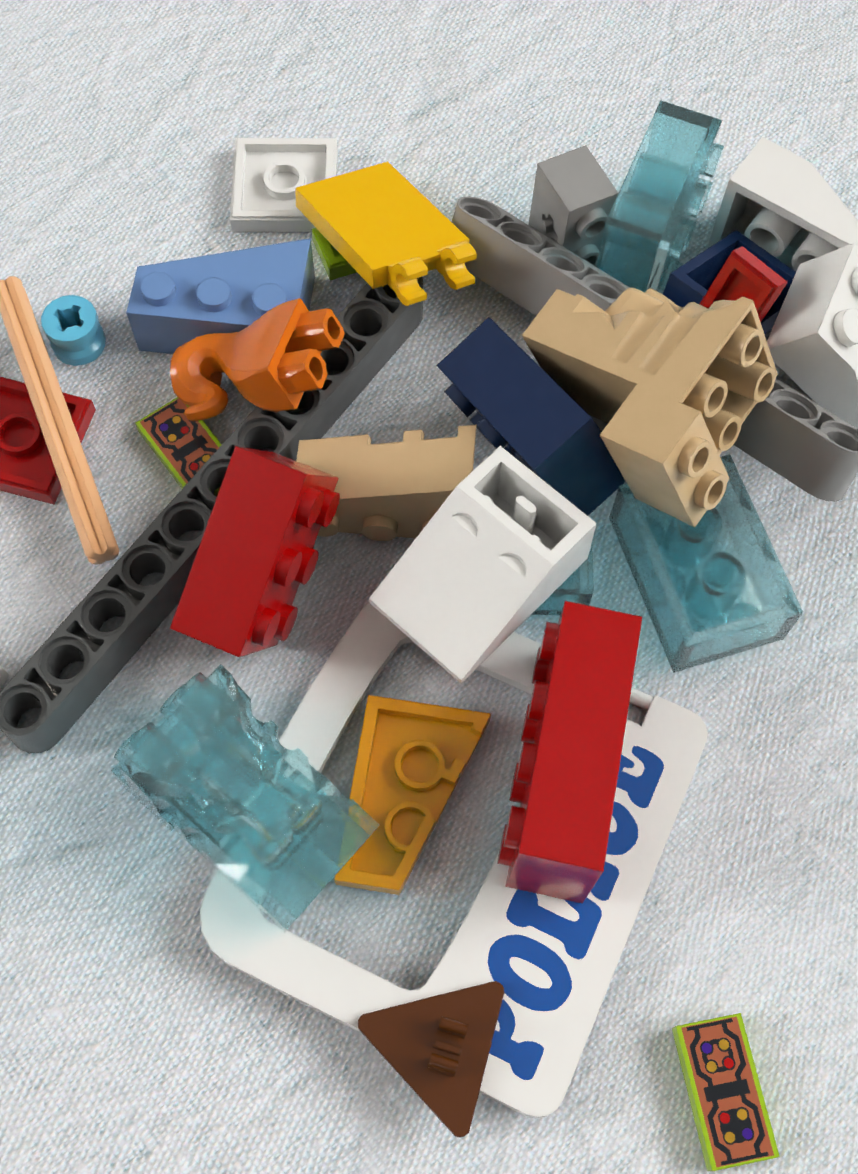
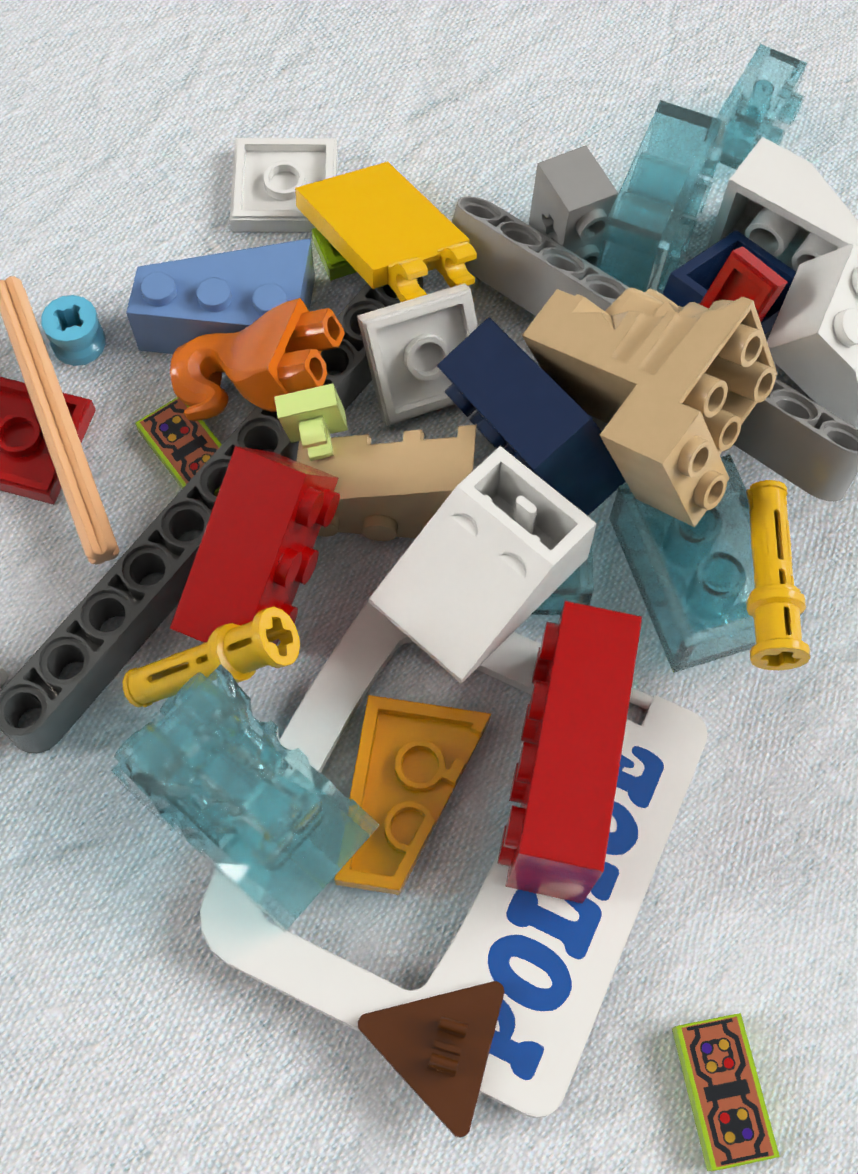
(233, 646): none -> yellow pin
(311, 418): none -> yellowish green tile
(408, 343): none -> white tile
(760, 104): none -> clear light blue brick
(775, 600): none -> yellow pin

